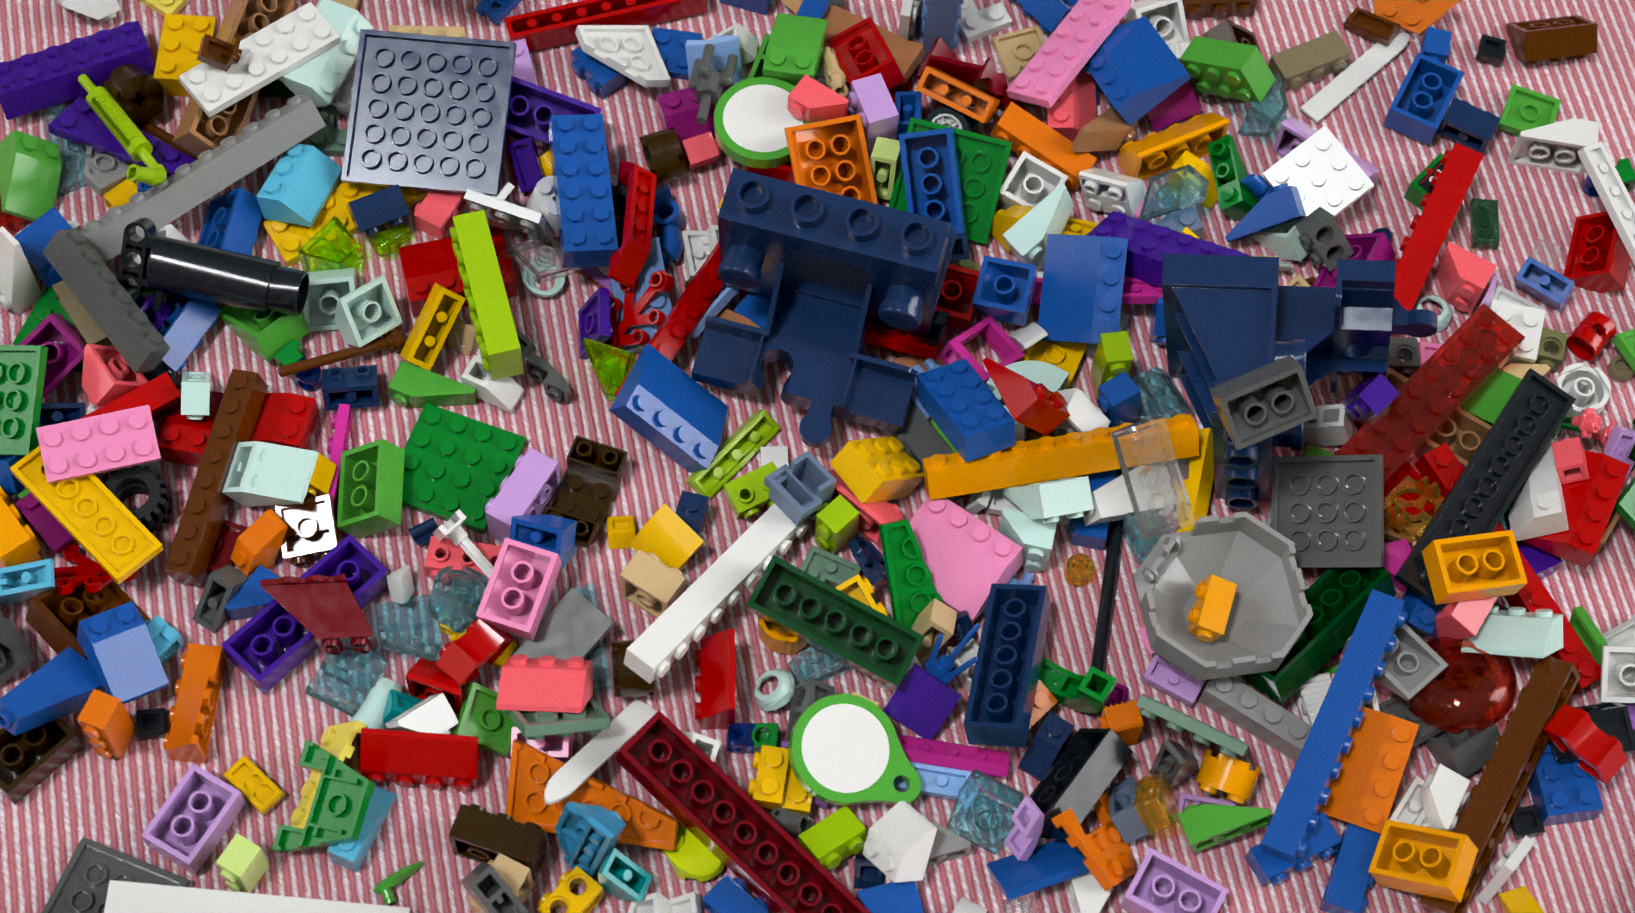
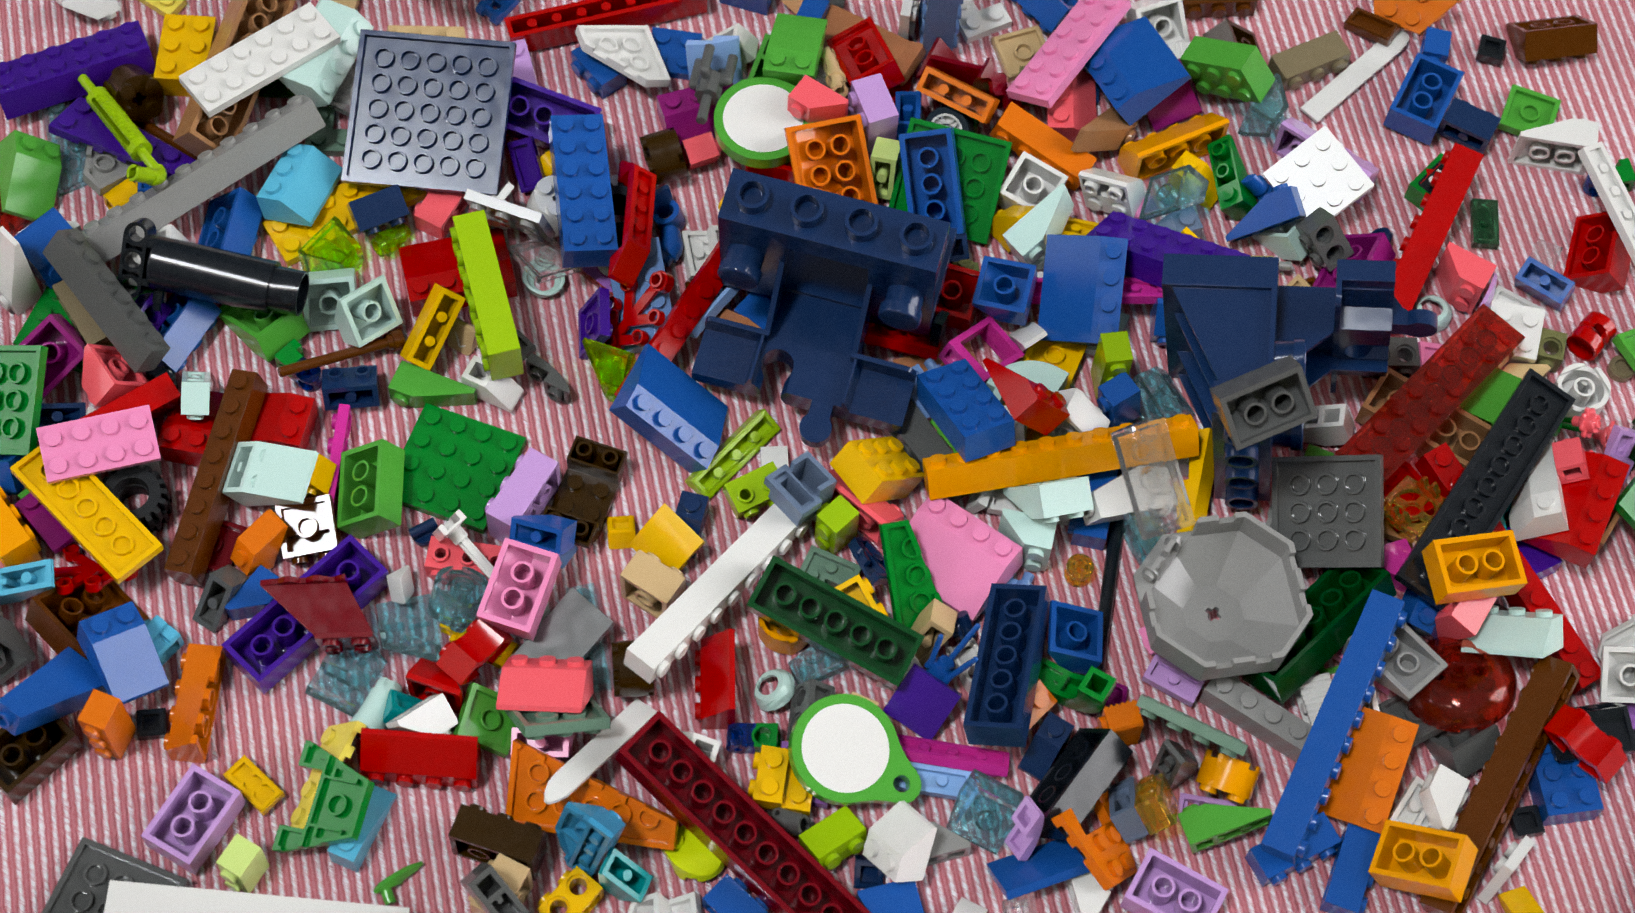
(218, 52): reddish brown bracket -> none
(1075, 636): none -> blue slope
(1211, 608): light orange brick -> none
(1369, 397): dark purple brick -> none
(1588, 632): bright green tile -> none

